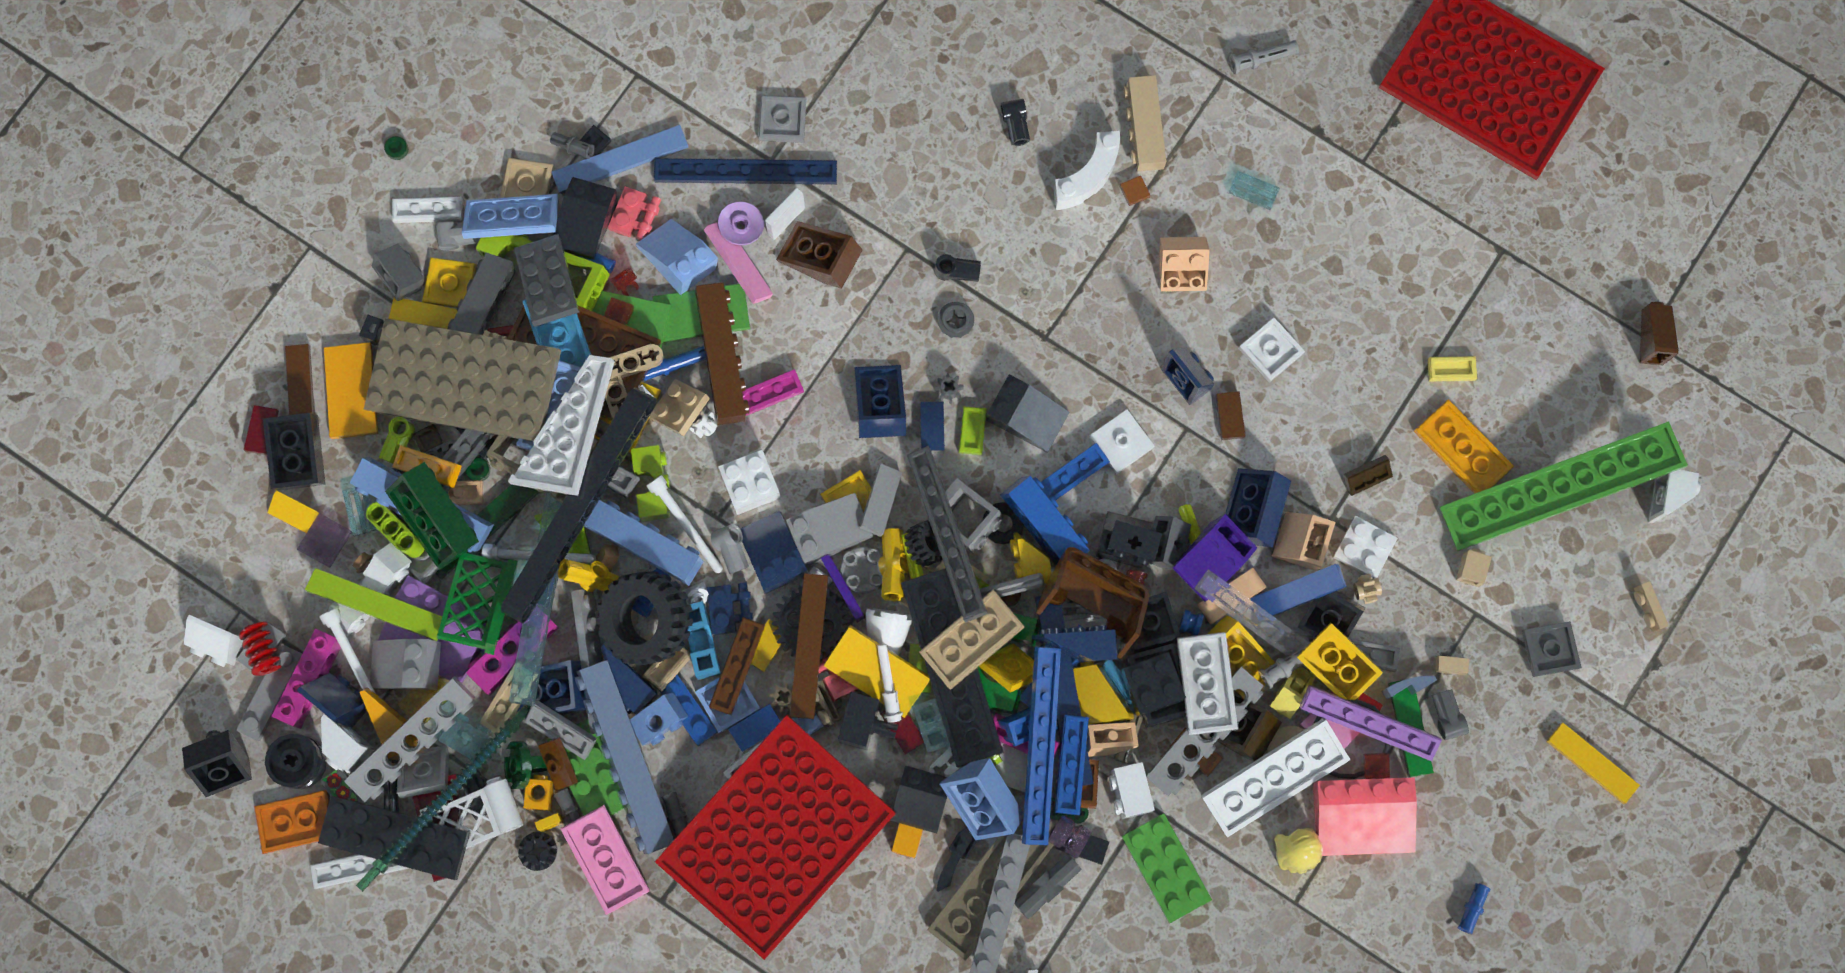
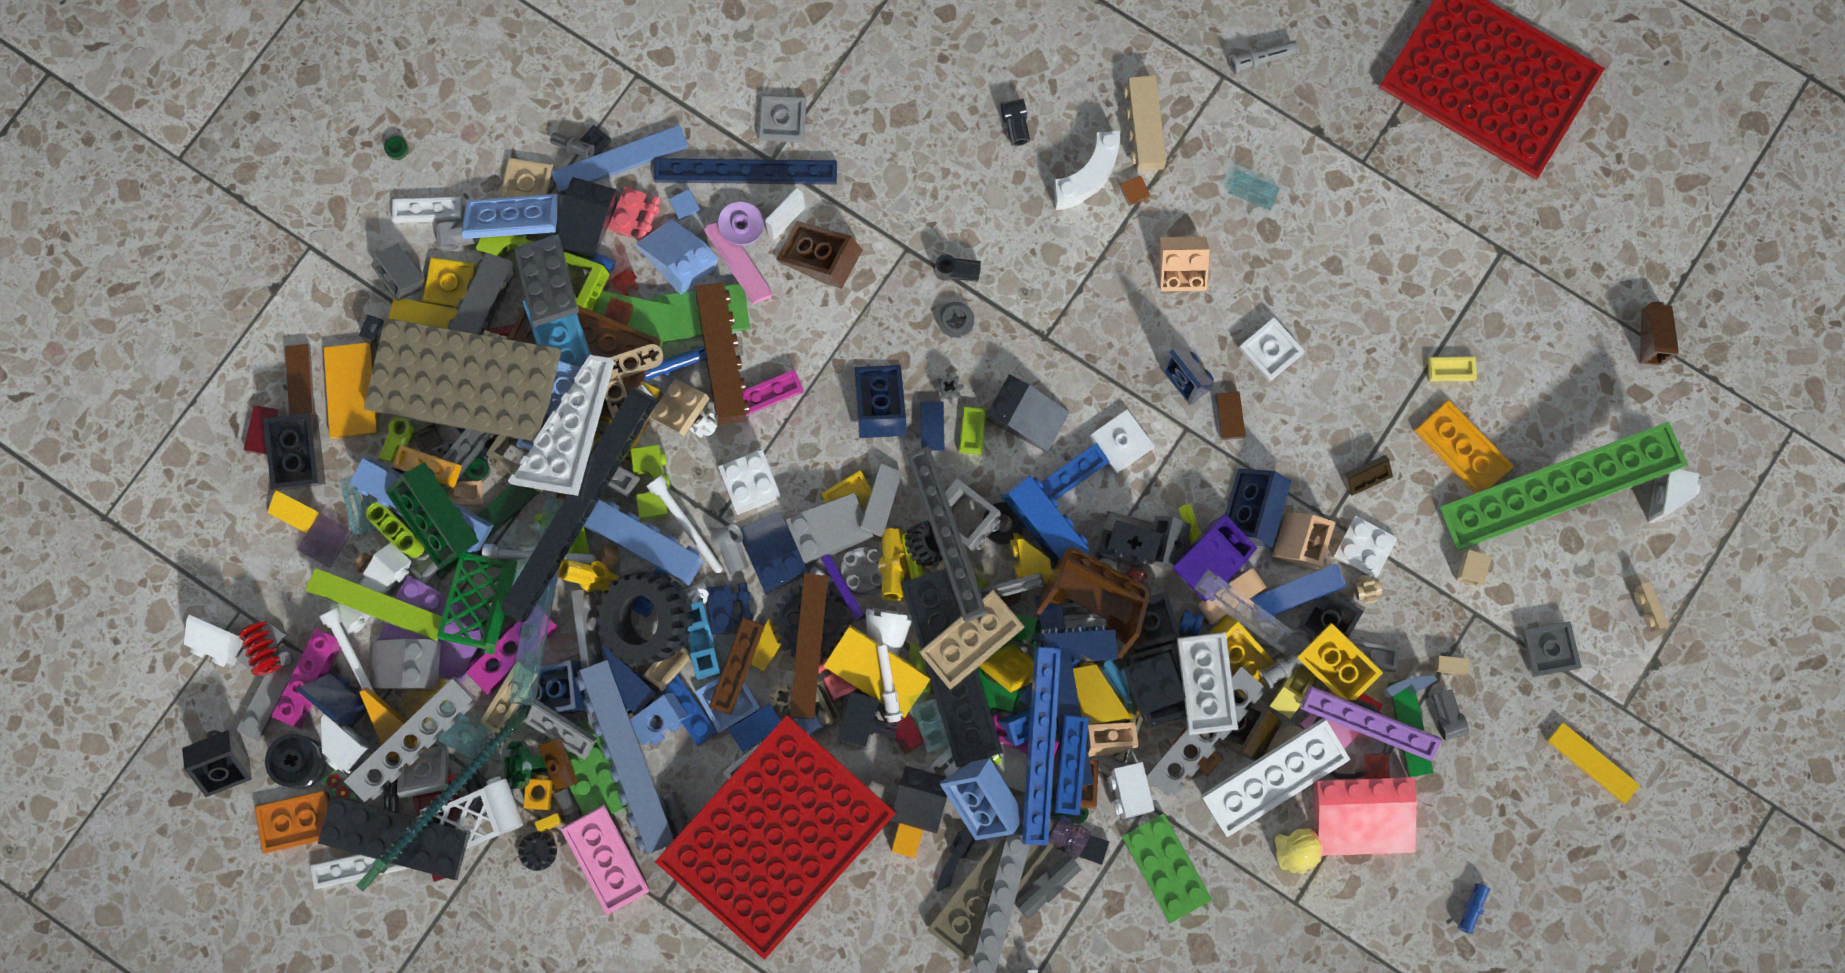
(684, 204): none -> medium blue tile

